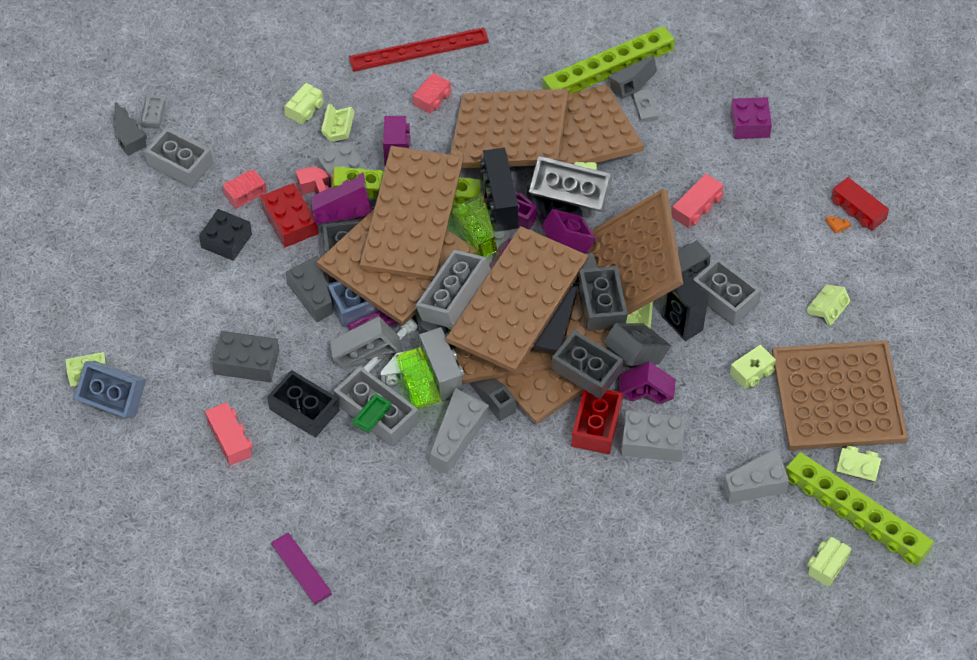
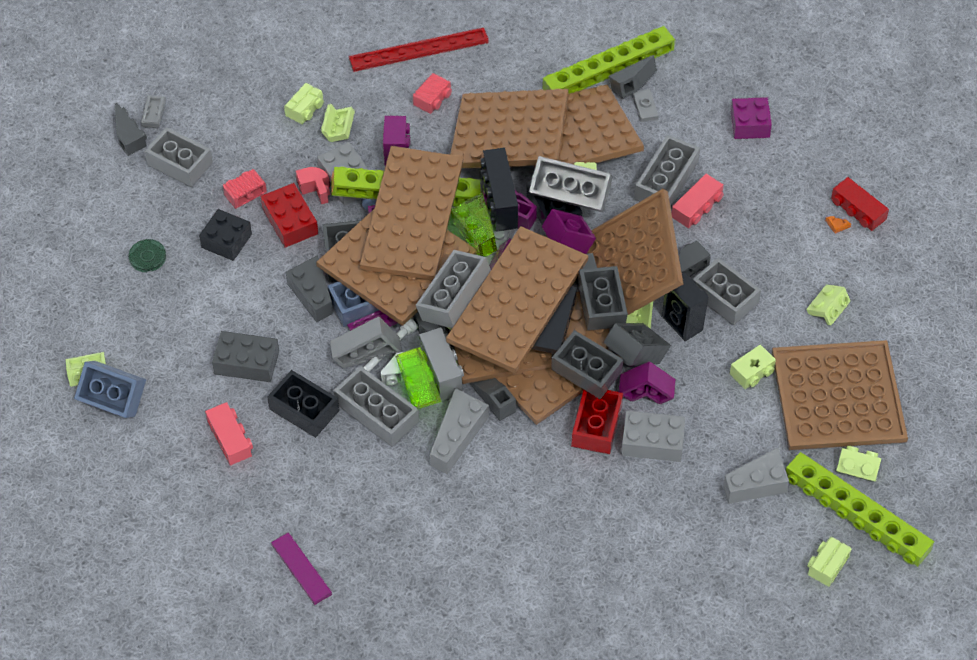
(147, 255): none -> clear green tile
(342, 202): magenta wedge -> none
(372, 413): green tile -> none
(668, 169): none -> light grey brick

